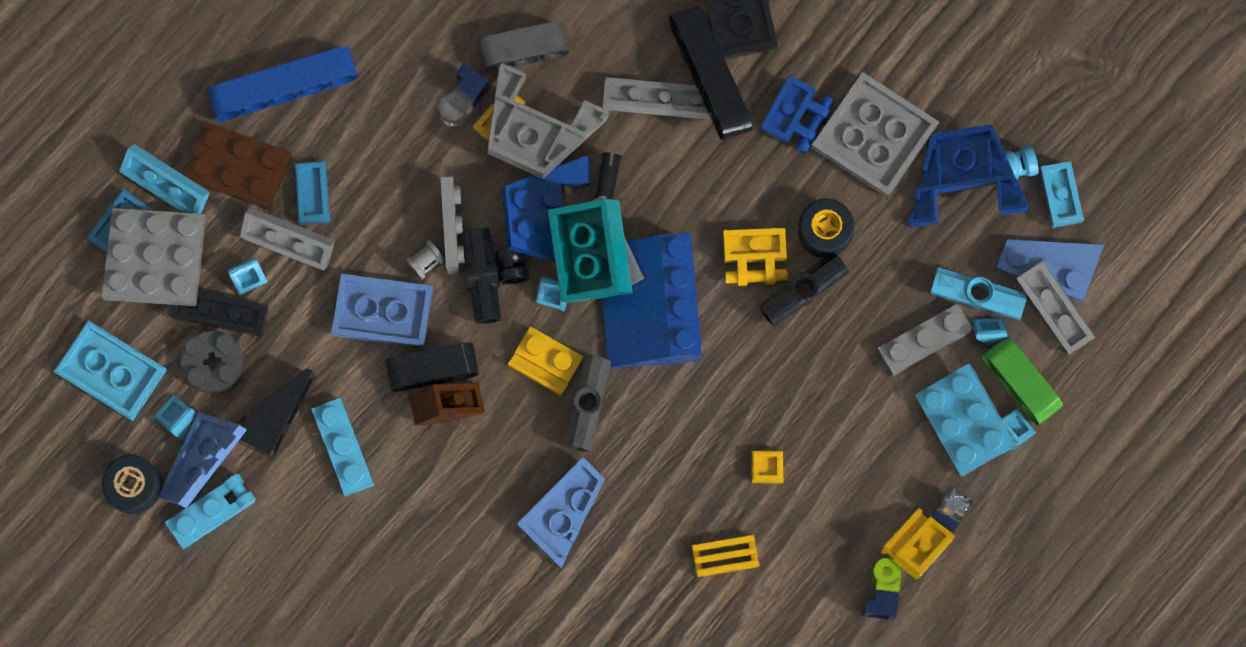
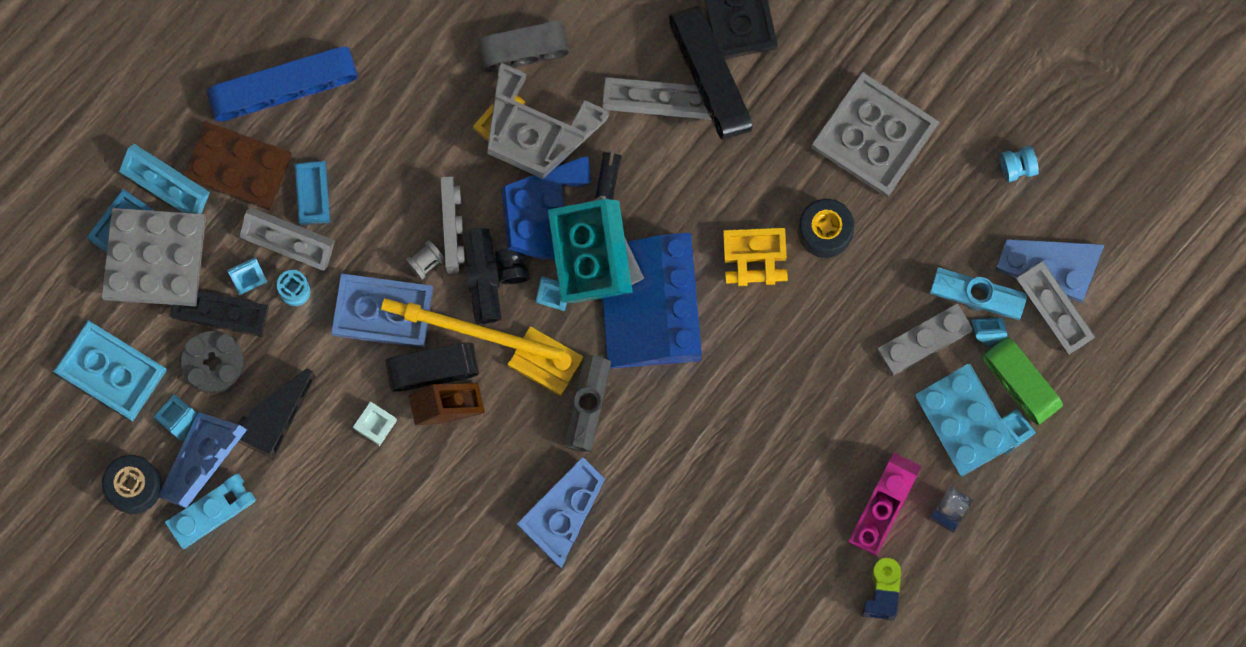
(295, 293): none -> medium azure wheel
(342, 447): medium azure plate -> none
(375, 423): none -> light aqua plate
(414, 313): none -> yellow bar
(460, 103): leg -> none
(752, 551): yellow tile -> none
(767, 466): yellow tile -> none
(788, 110): blue plate -> none
(818, 277): black piece -> none
(885, 504): none -> dark pink slope
(918, 544): yellow plate -> none
(961, 162): blue wing -> none
(1061, 194): medium azure plate -> none

